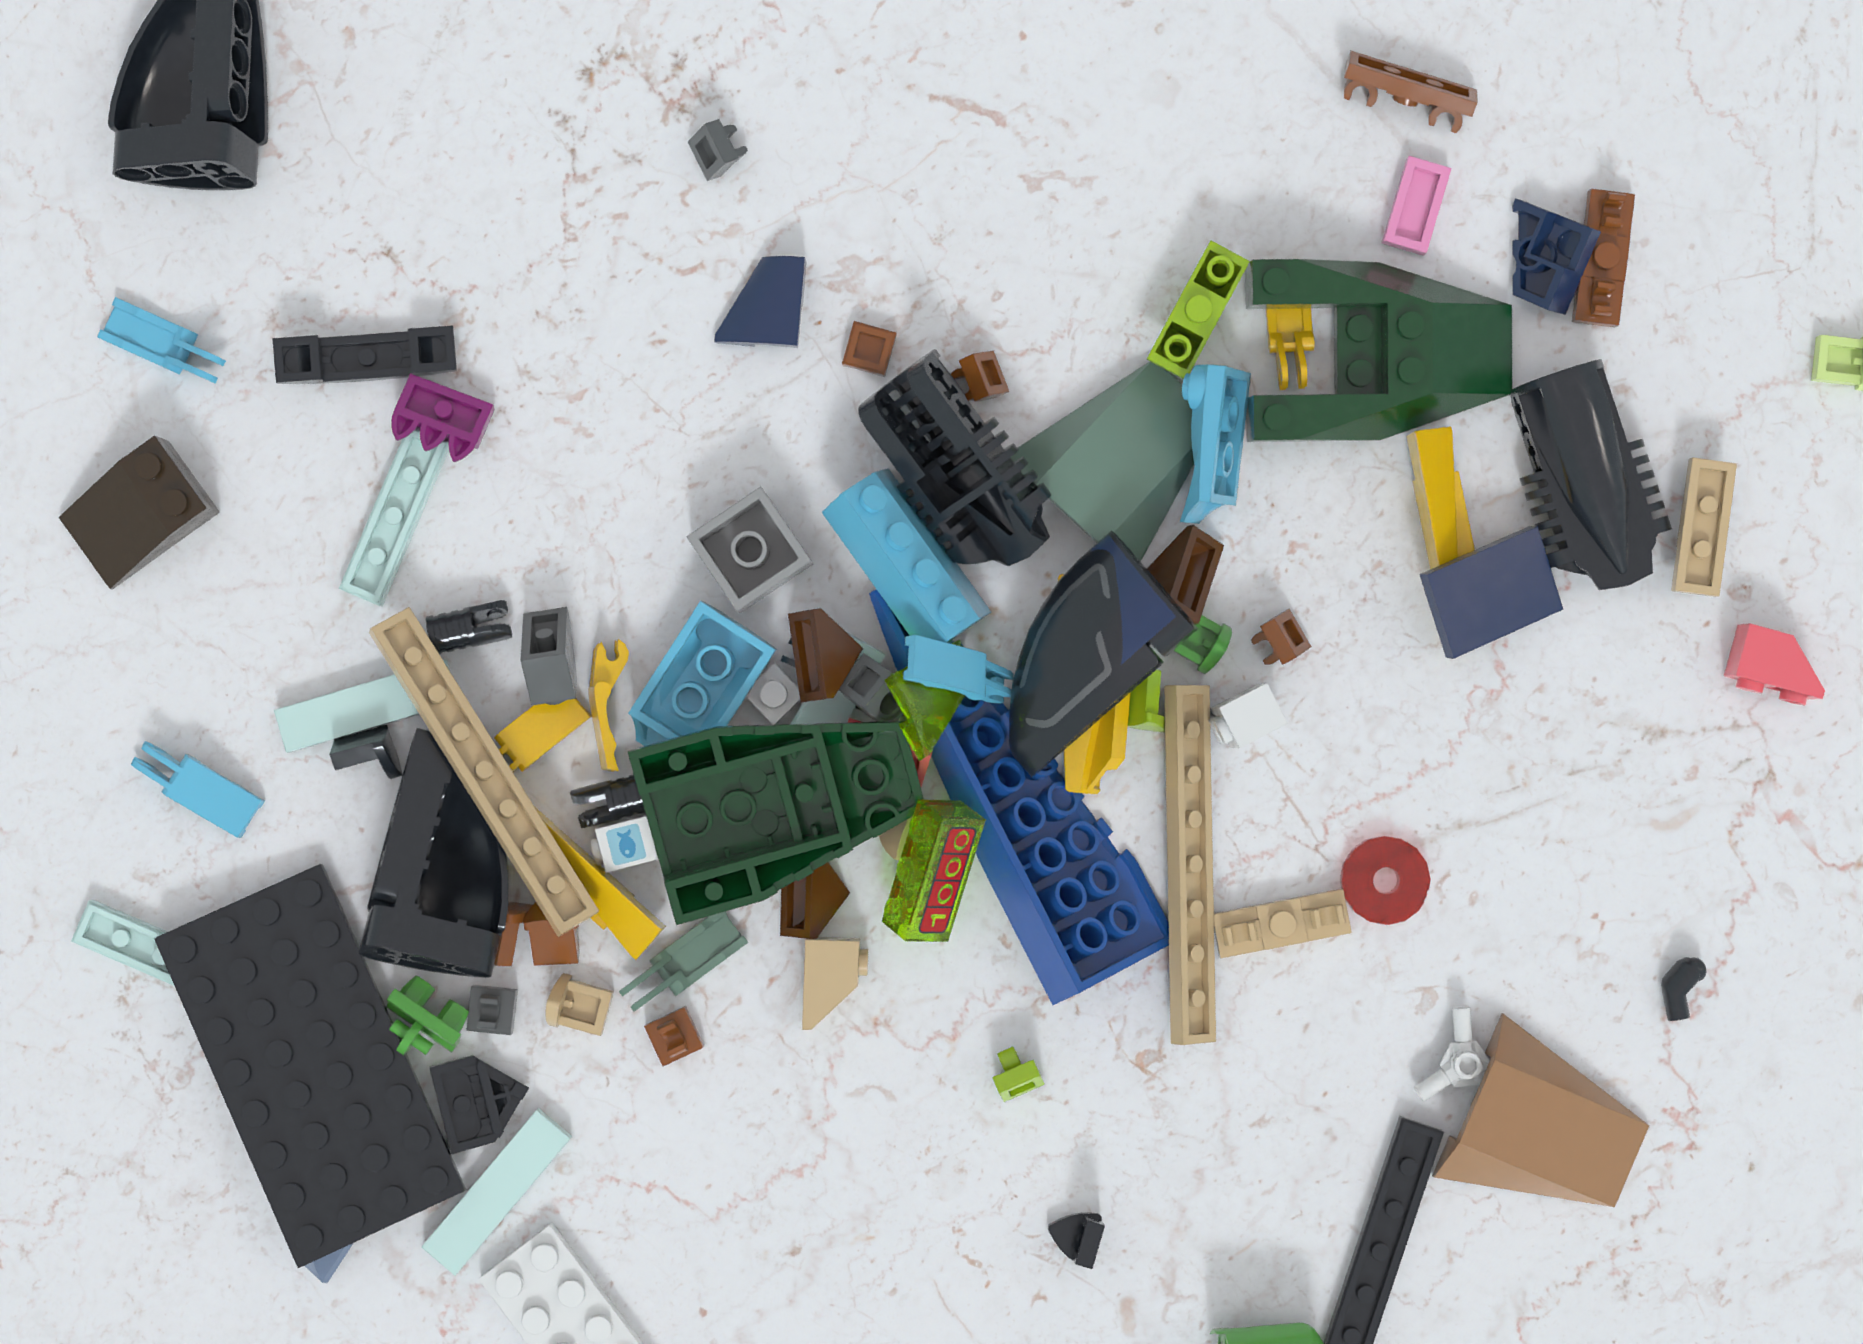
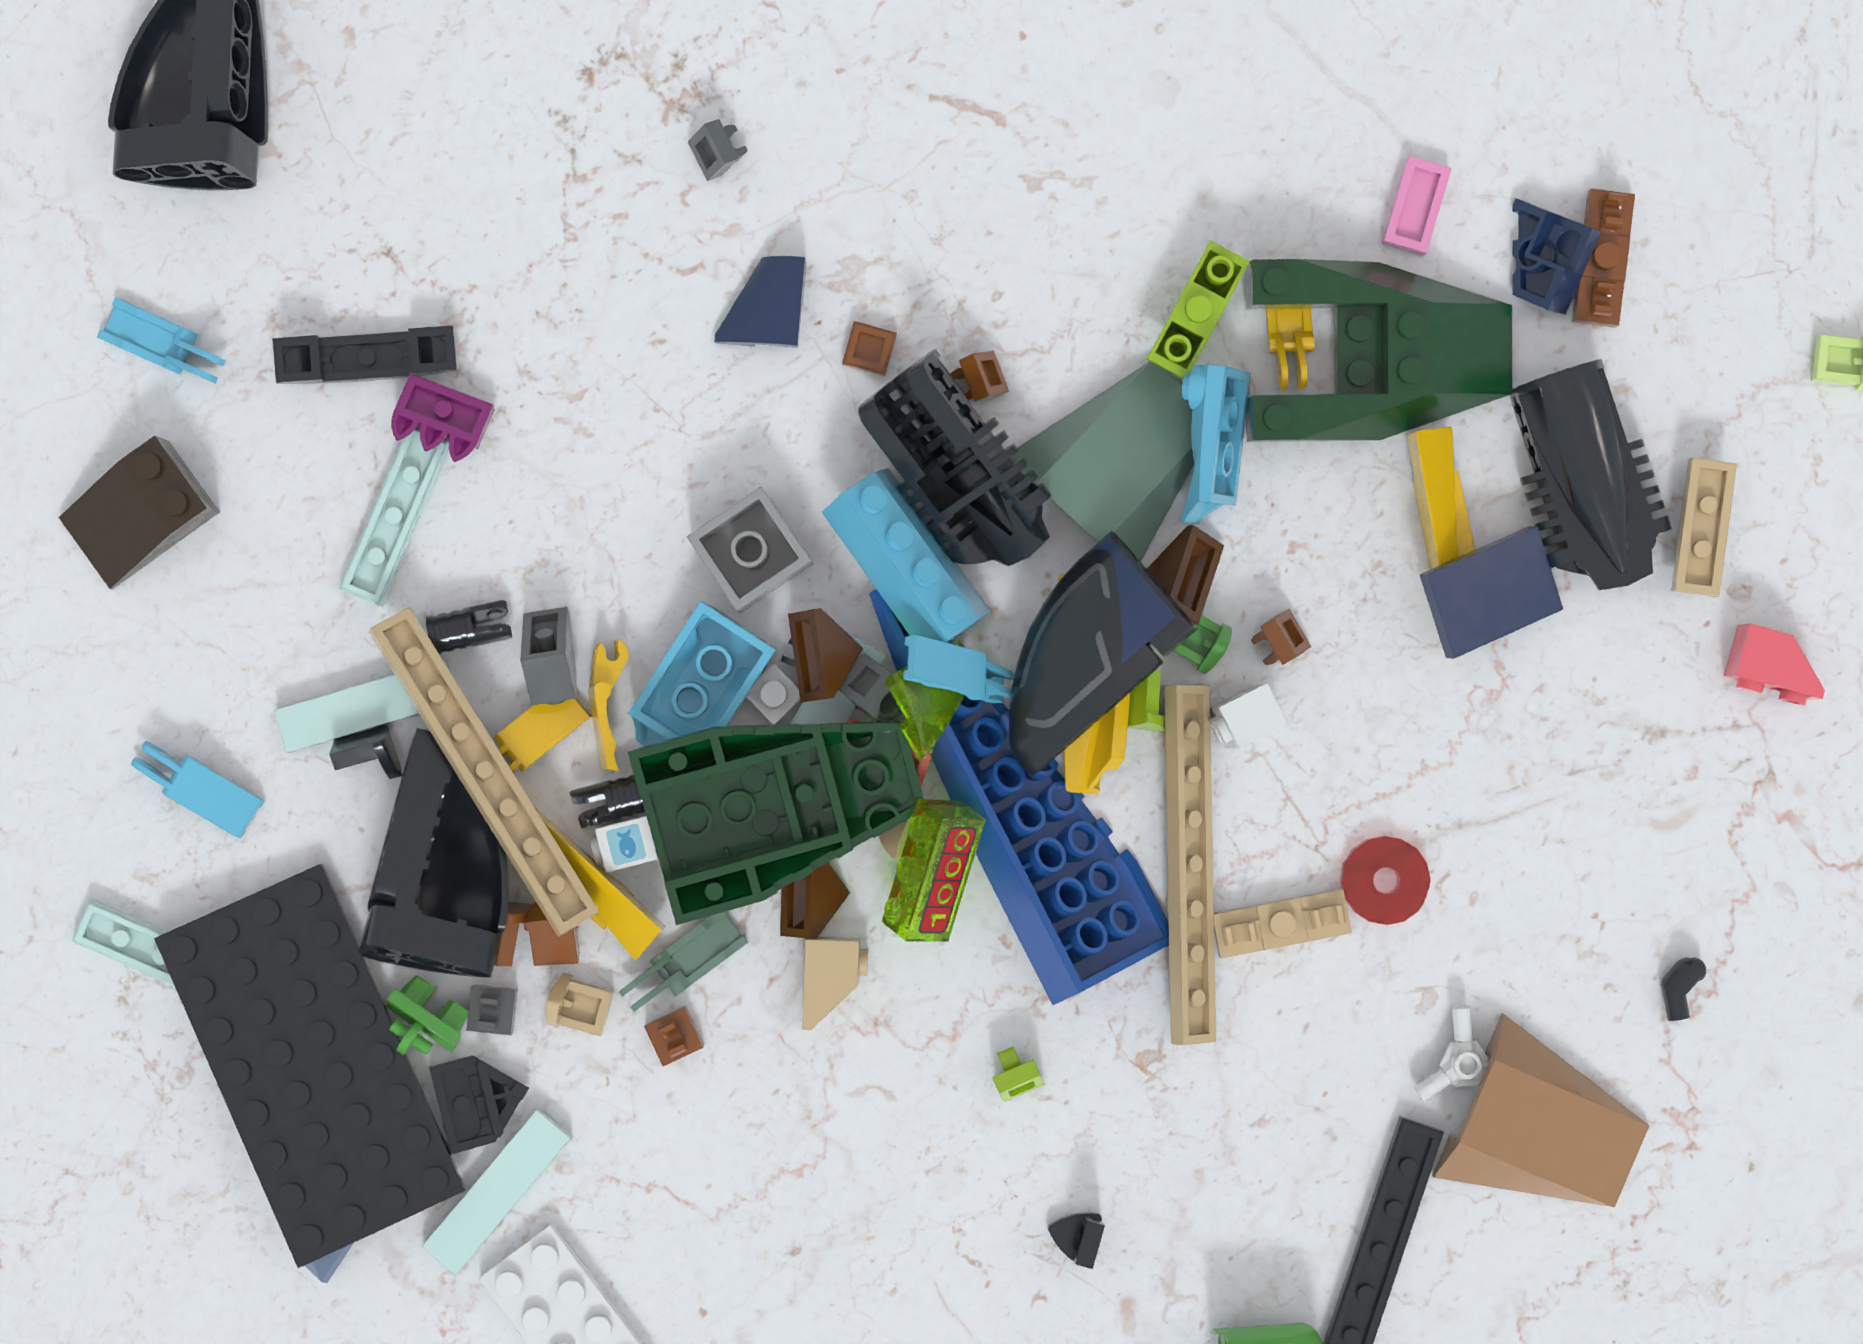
(1409, 88): plate -> none

